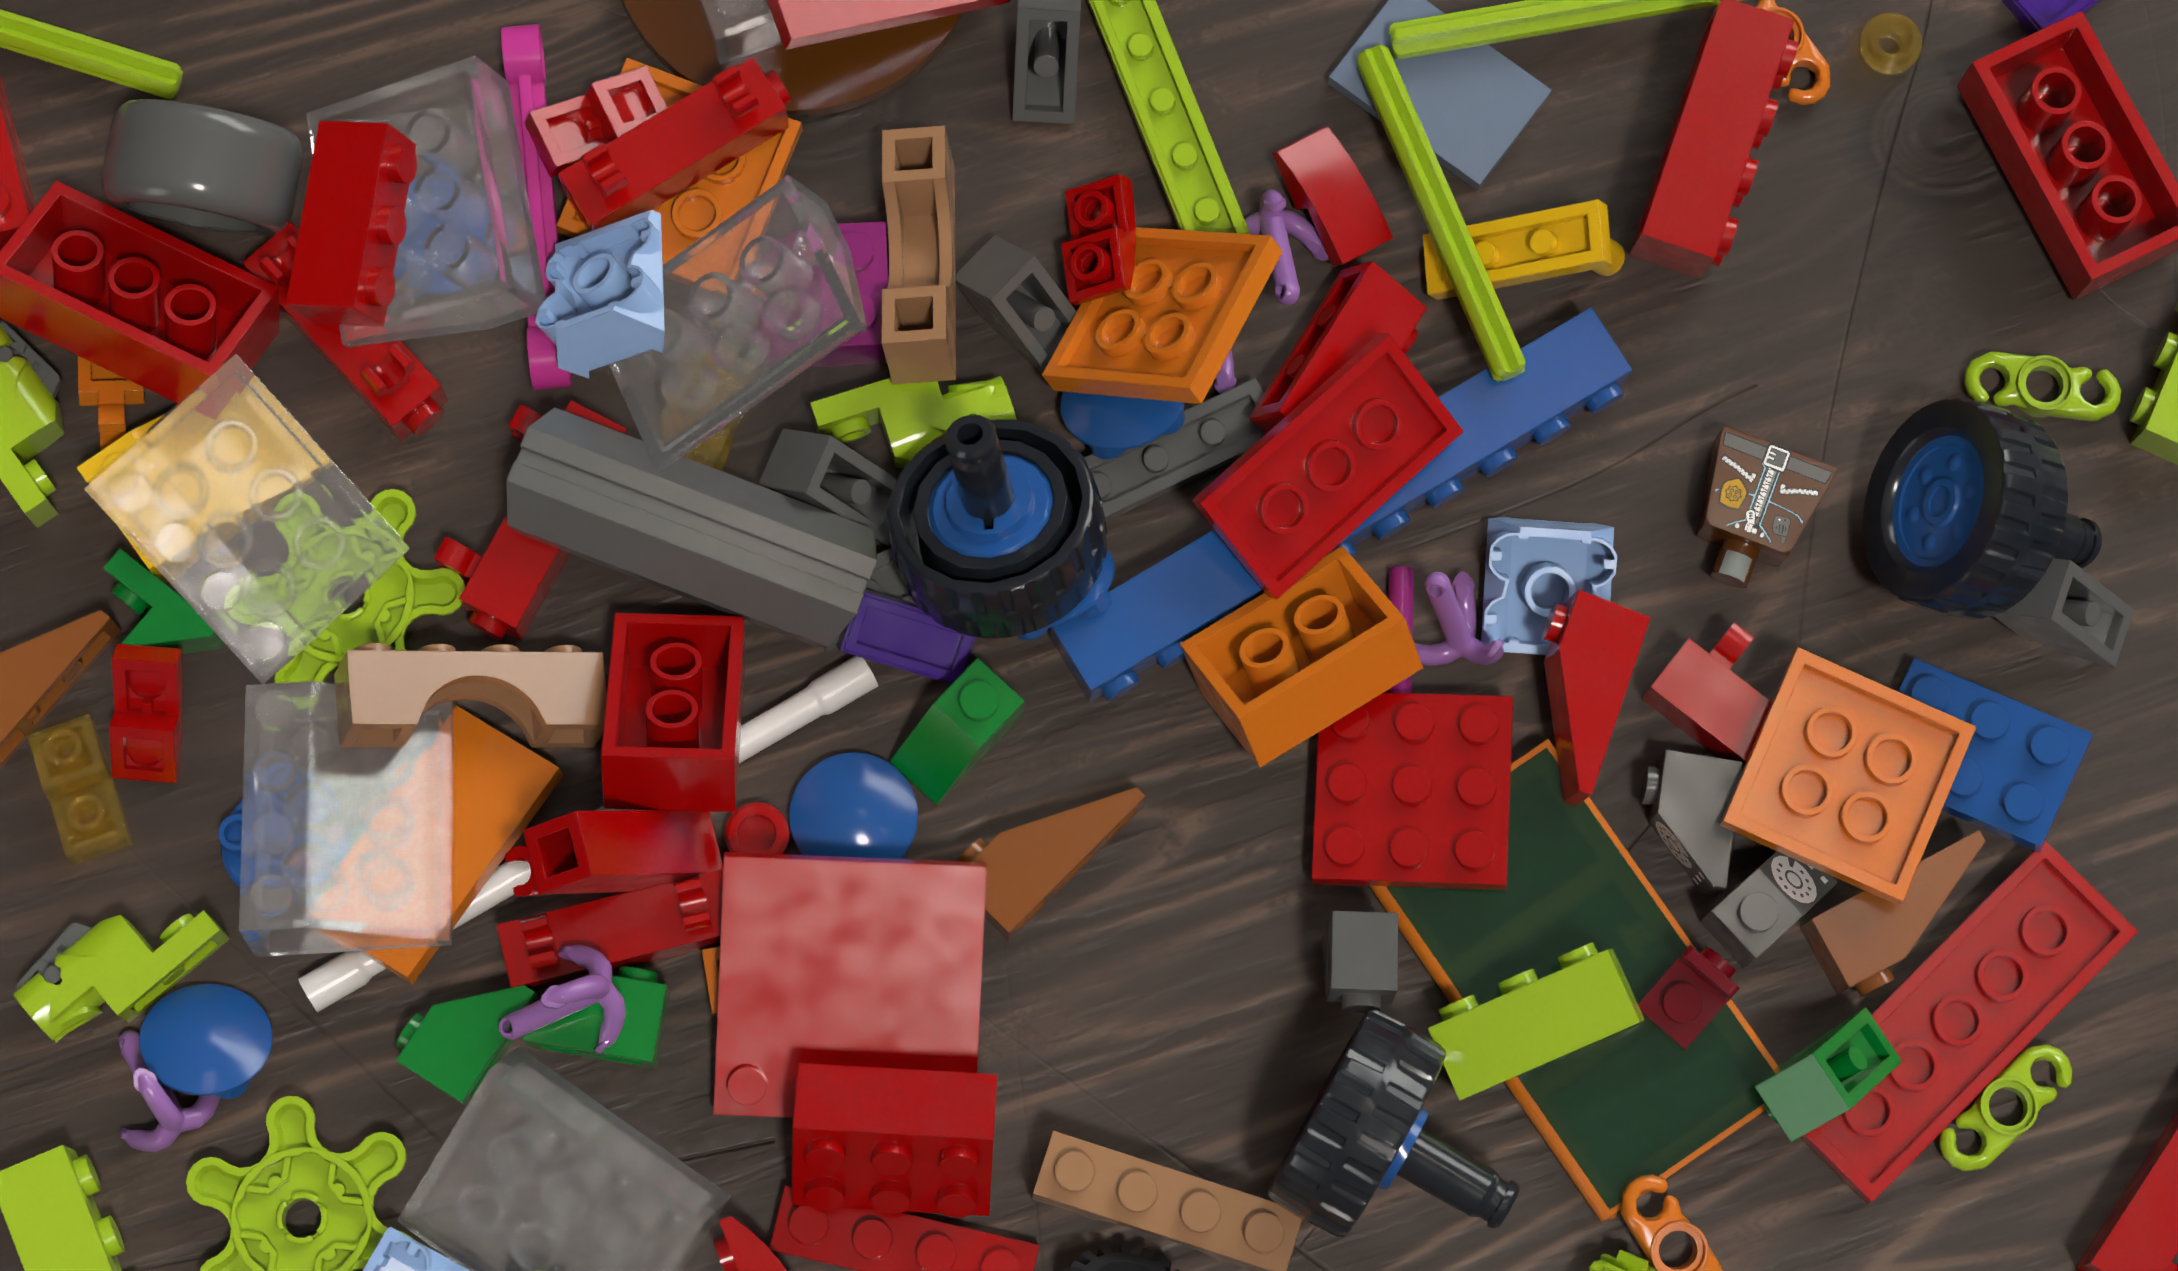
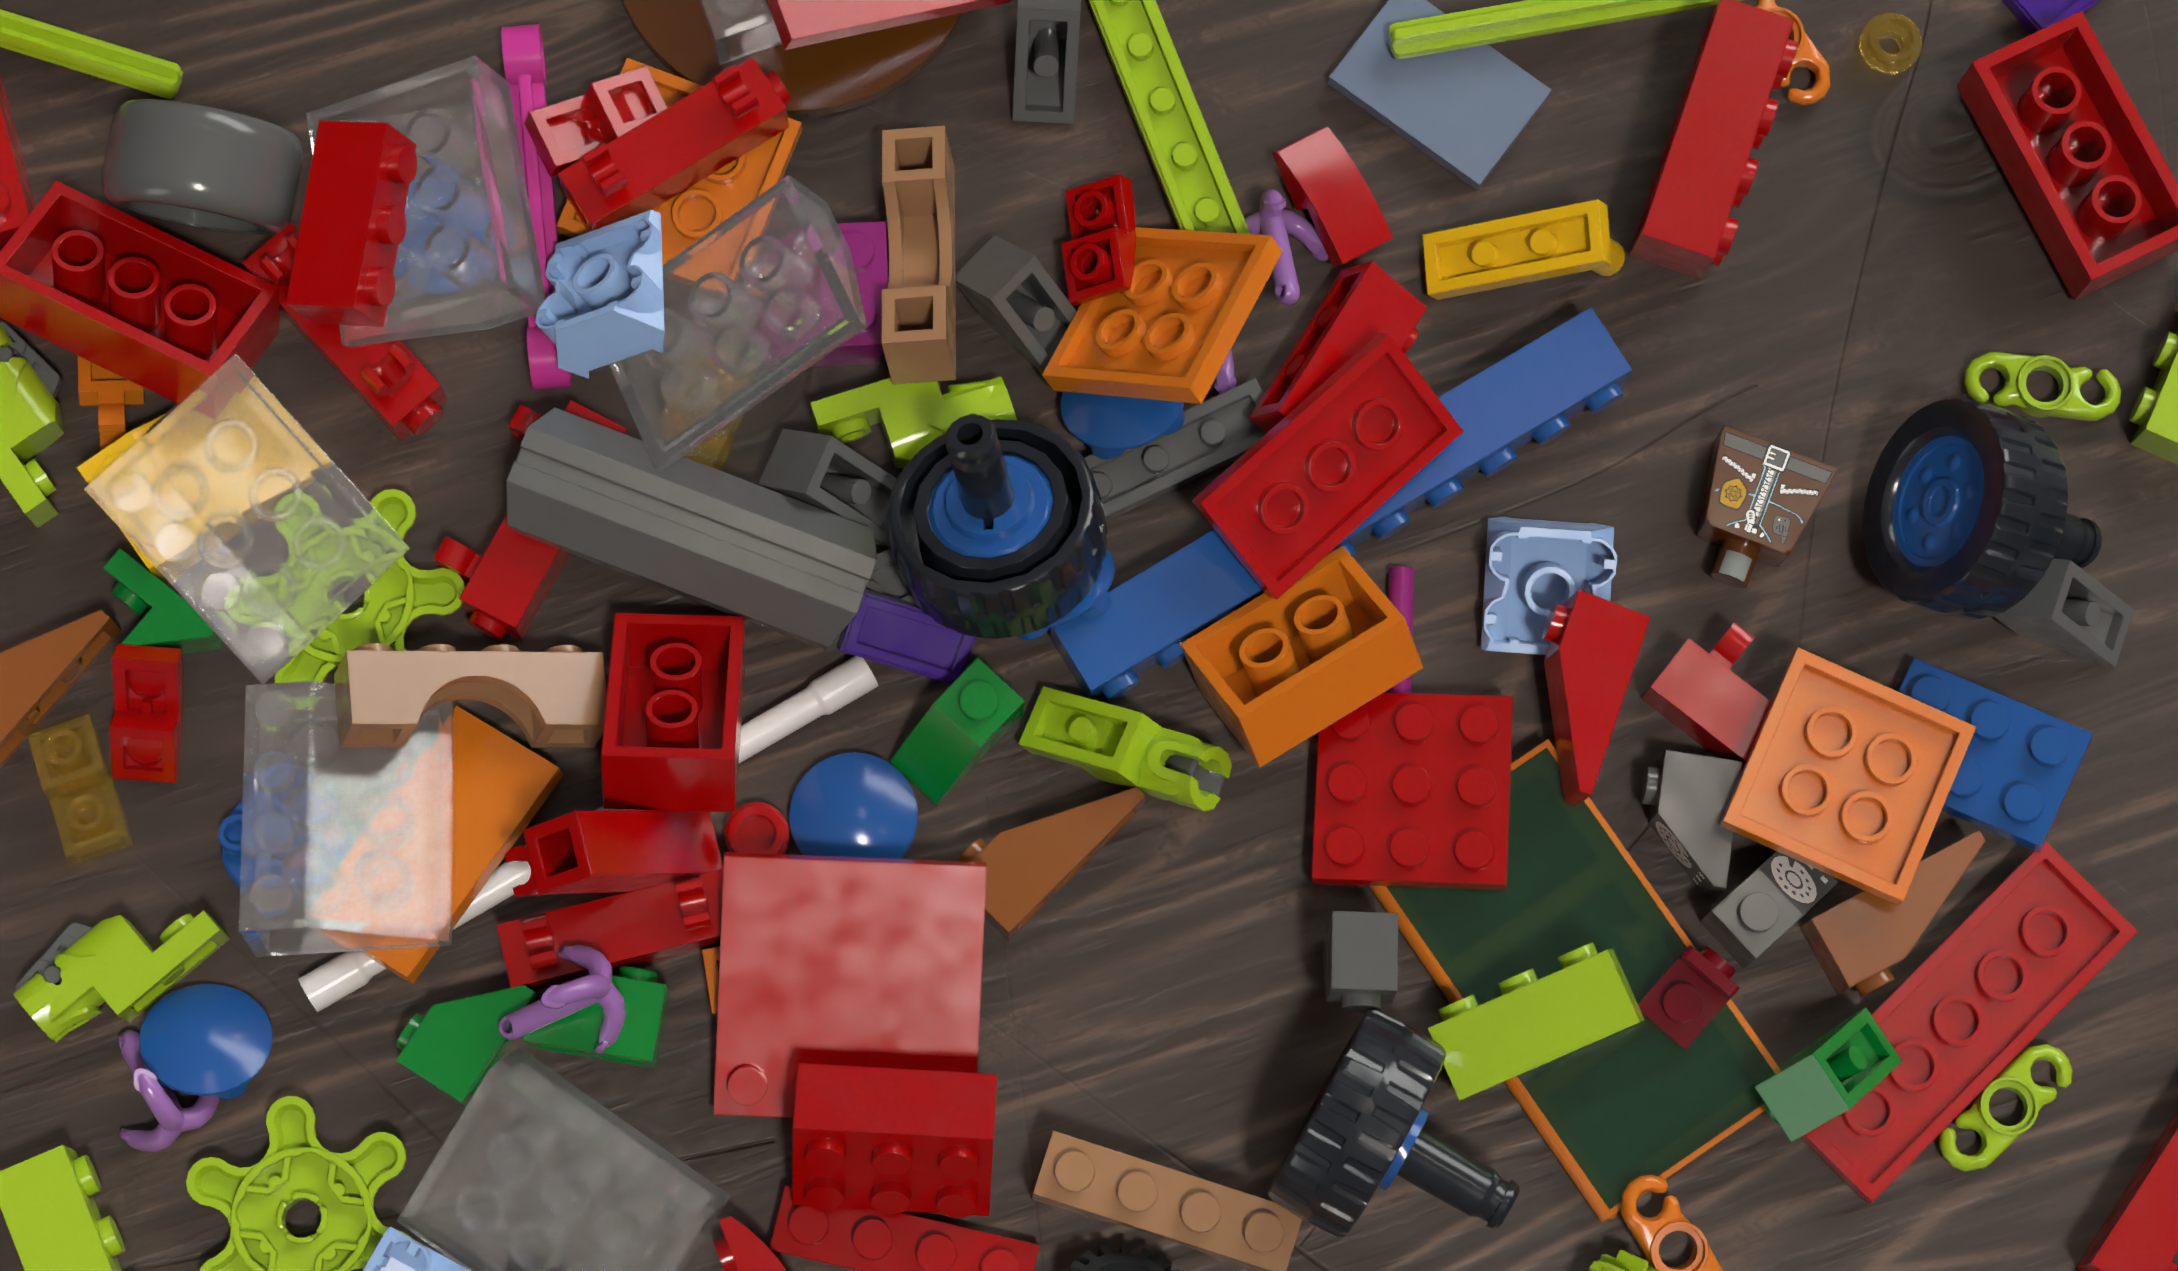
(1126, 749): none -> lime plate
(1441, 213): lime axle -> none
(1457, 617): medium lavender piece -> none

